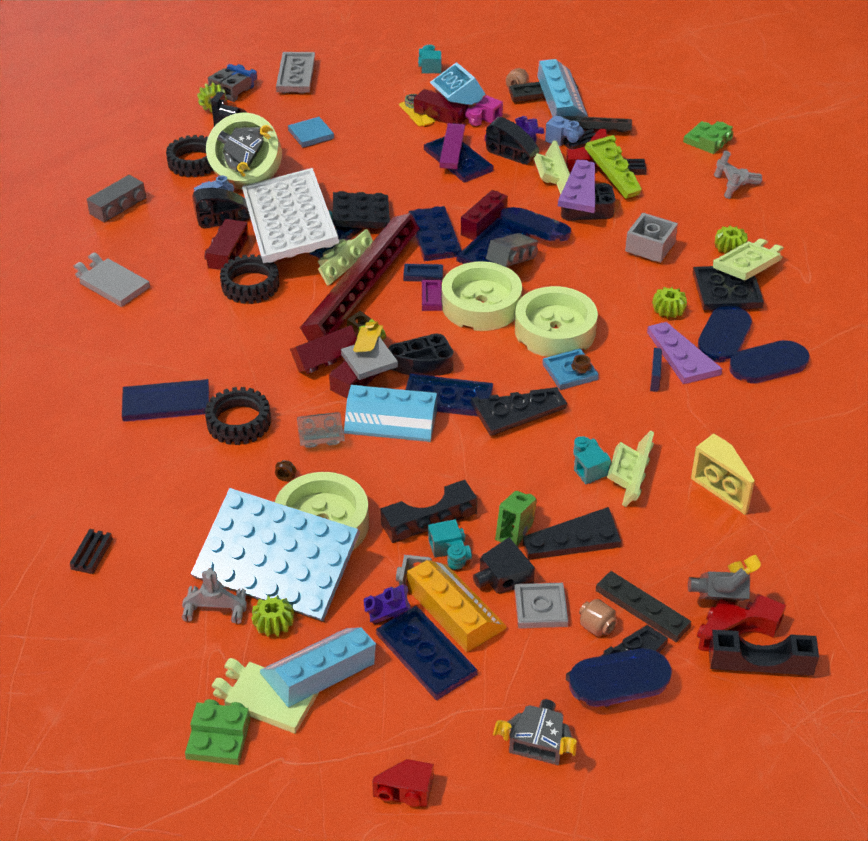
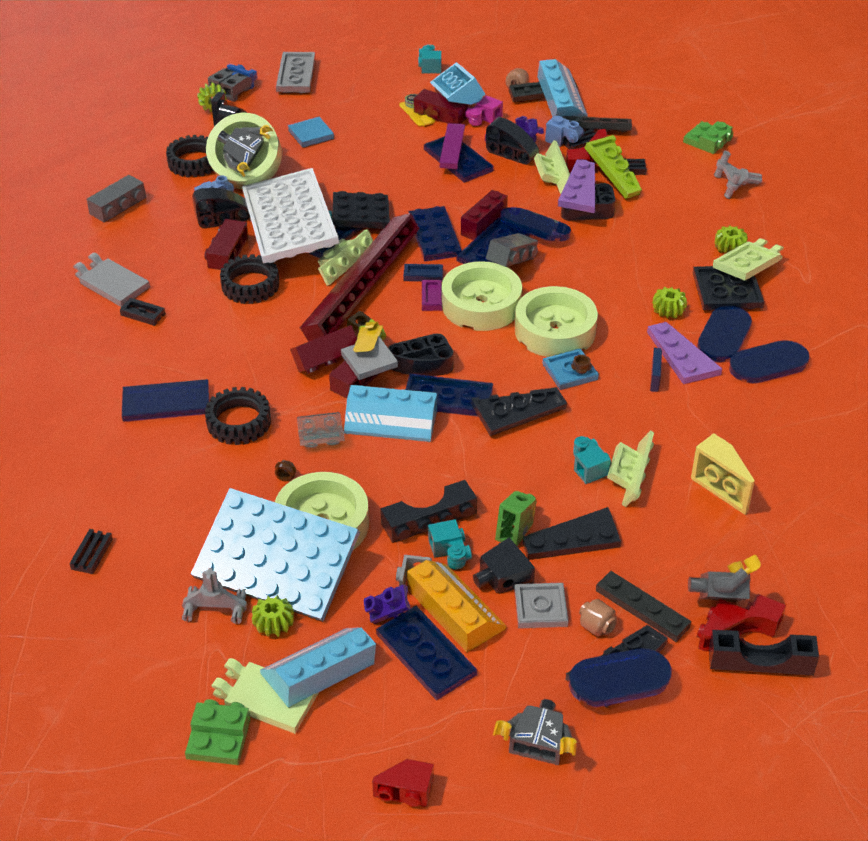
(141, 311): none -> black tile
(651, 237): light grey brick -> none

